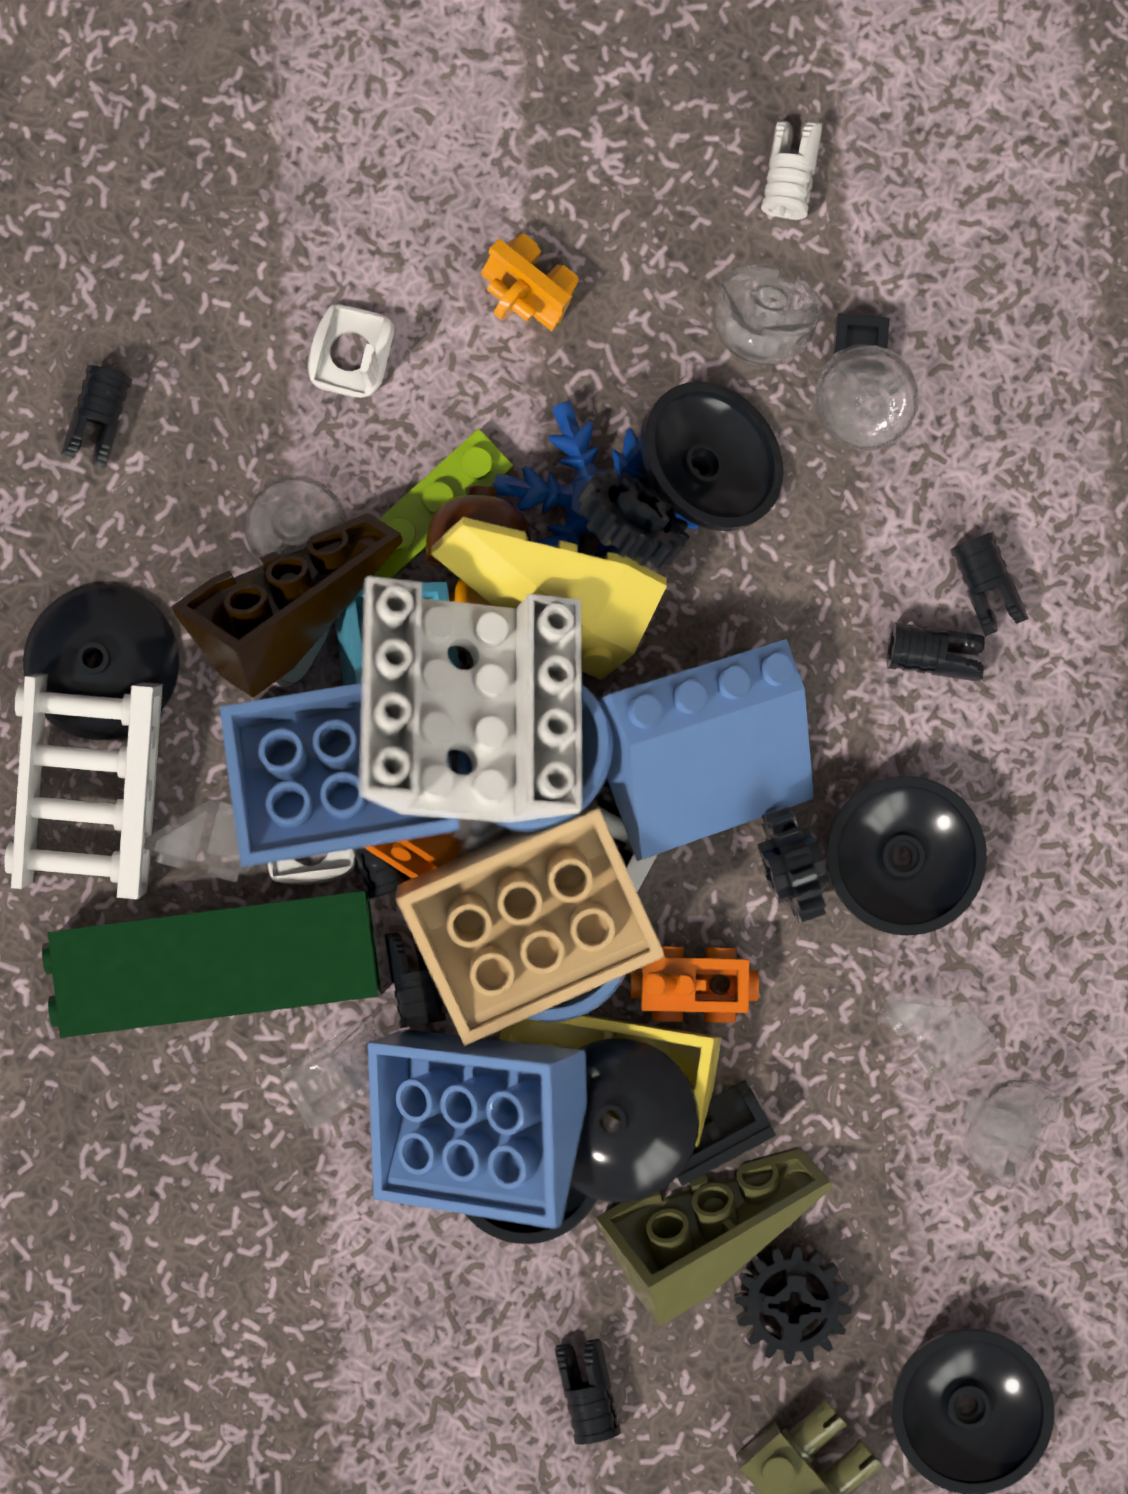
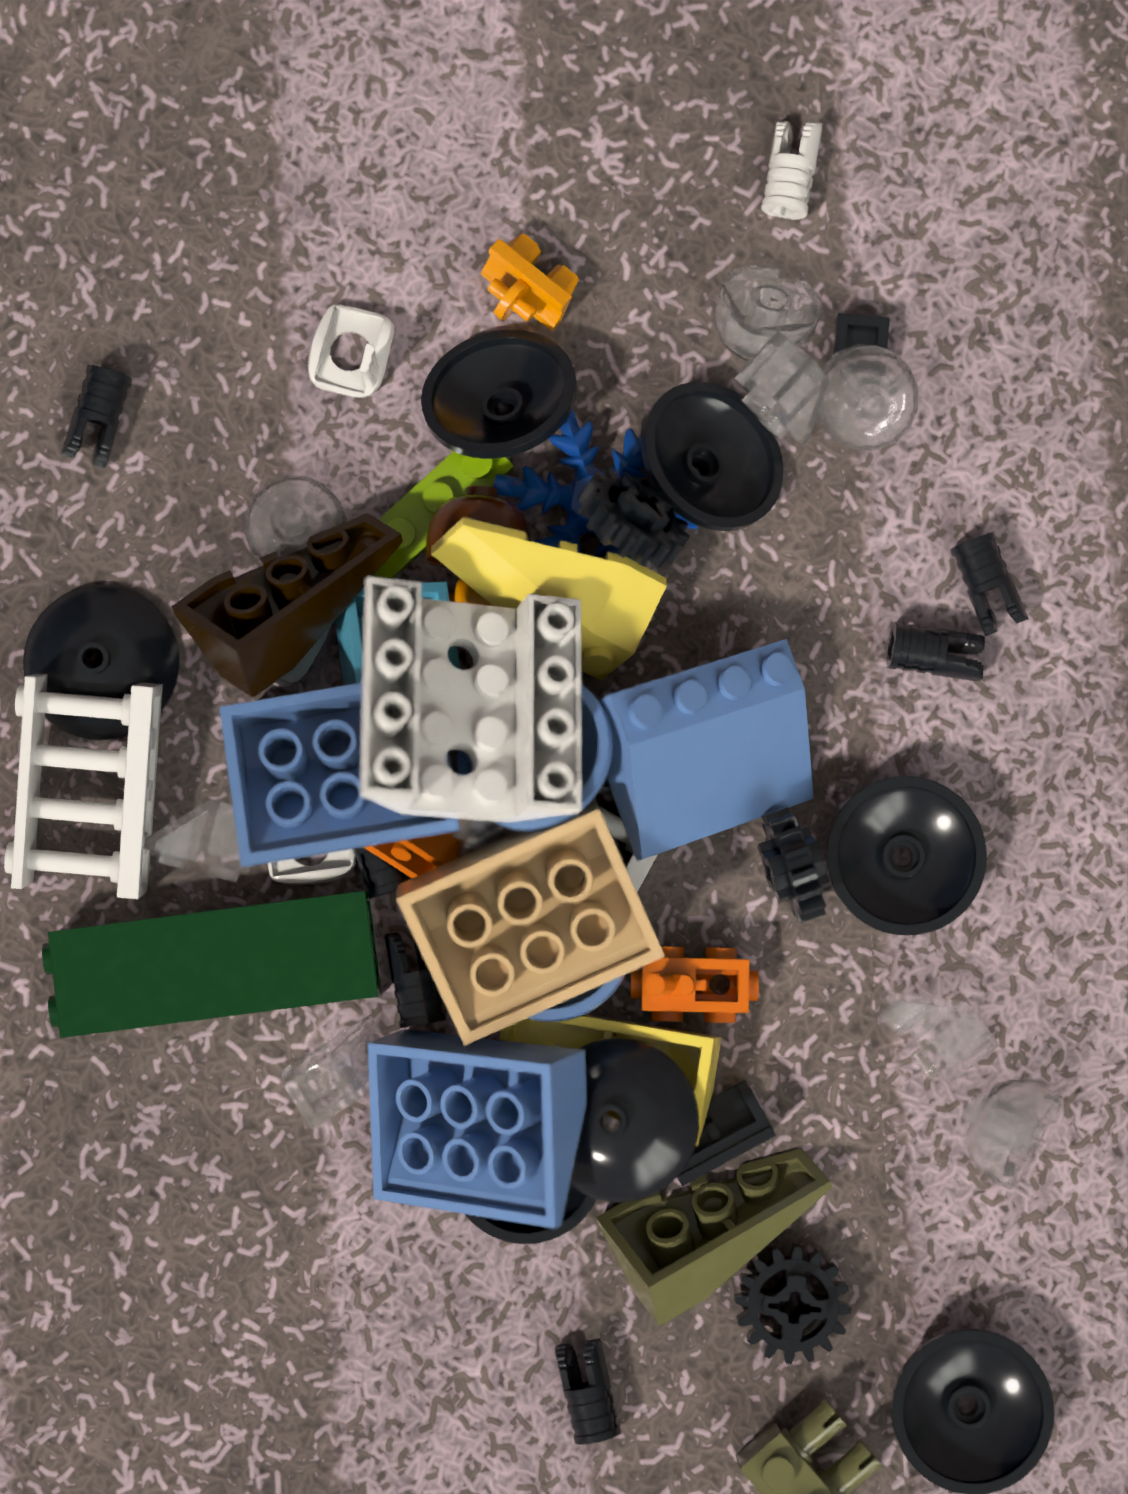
(499, 394): none -> black dish
(784, 388): none -> clear slope

